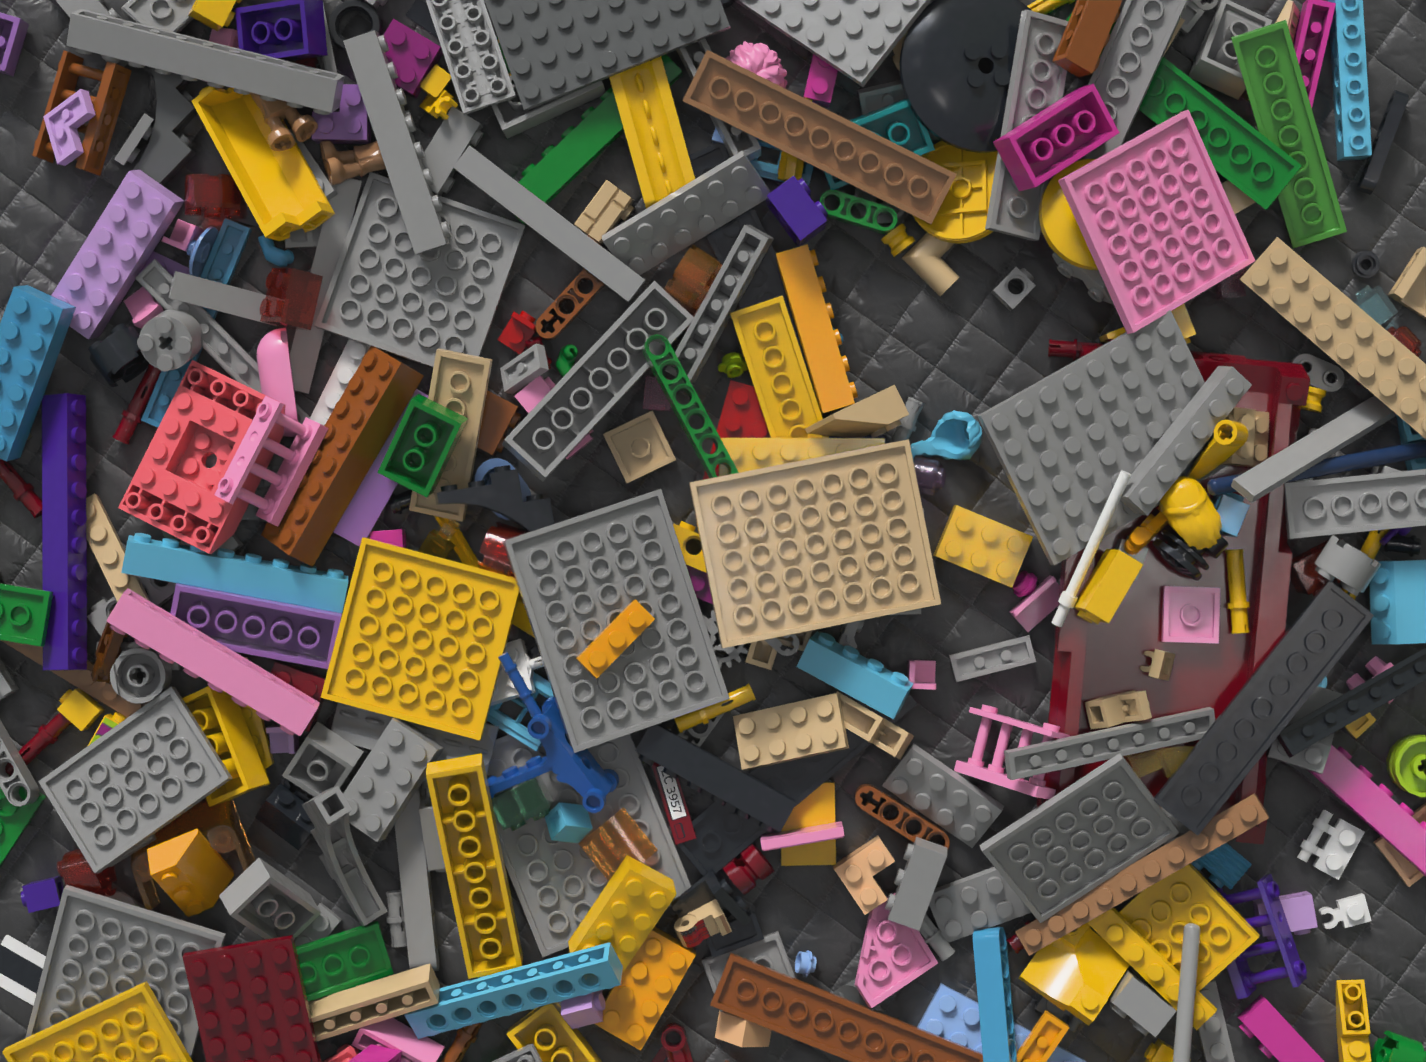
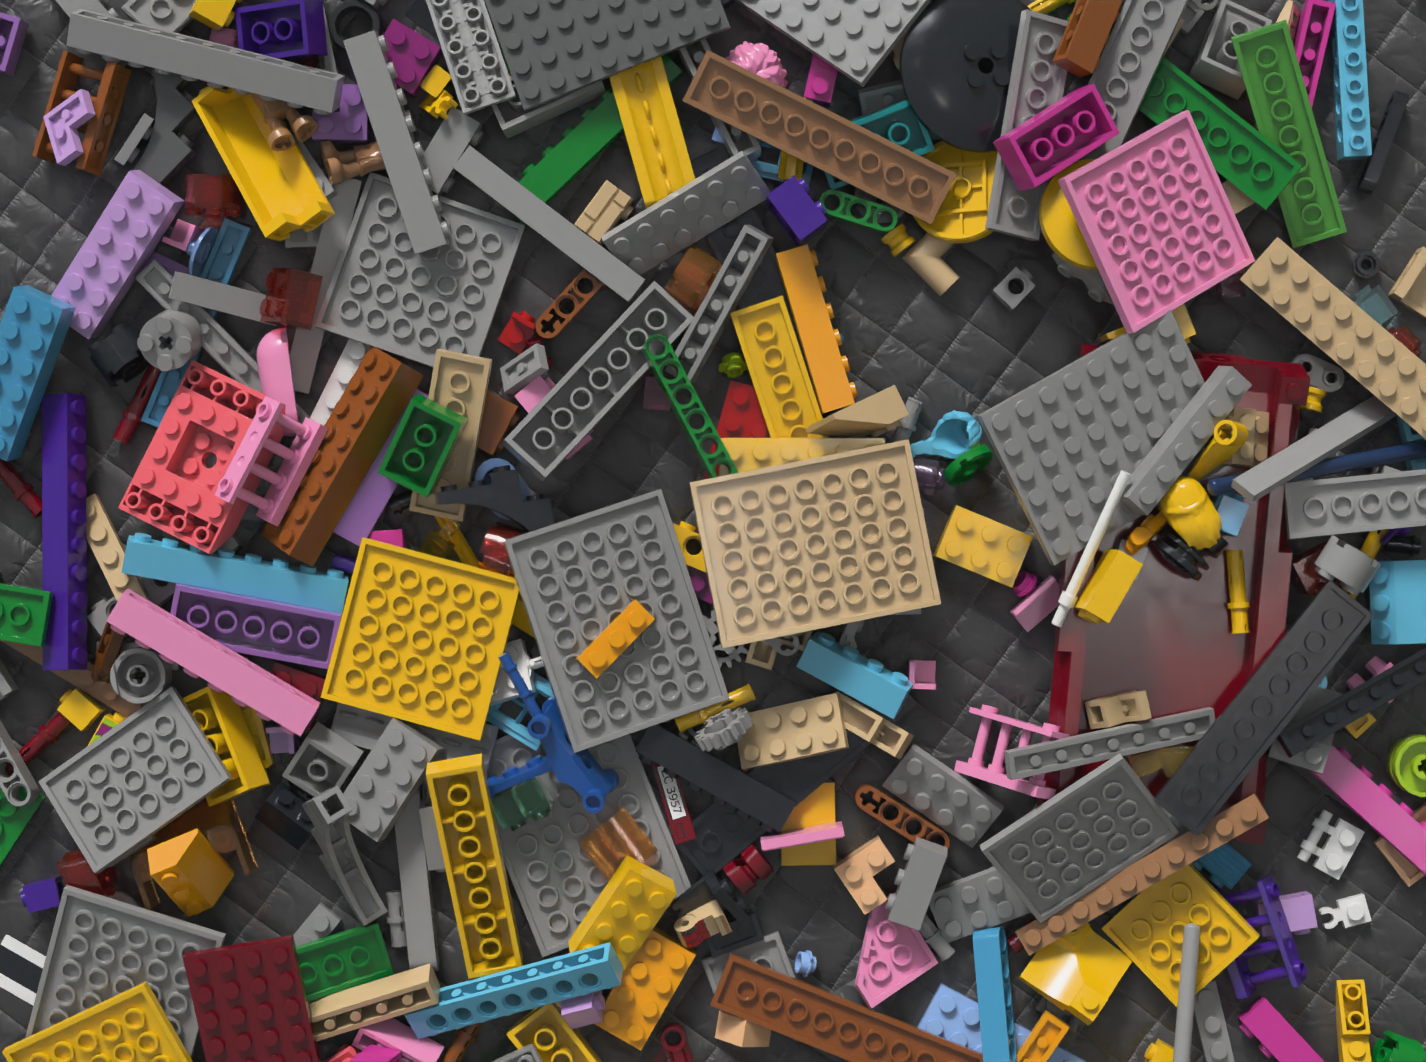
(142, 307): bright pink tile -> none
(269, 902): light grey brick -> none
(275, 255): dark azure arm -> none
(343, 563): none -> dark purple pin
(566, 358): green arm -> none
(568, 822): medium azure panel -> none
(639, 447): tan plate -> none
(723, 729): none -> light grey gear
(962, 468): none -> green tile
(992, 658): light grey plate -> none
(1066, 348): dark red axle -> none
(1146, 1008): light grey brick -> none
(1148, 962): yellow plate -> none
(1161, 664): tan tile -> none
(1190, 614): bright pink plate -> none

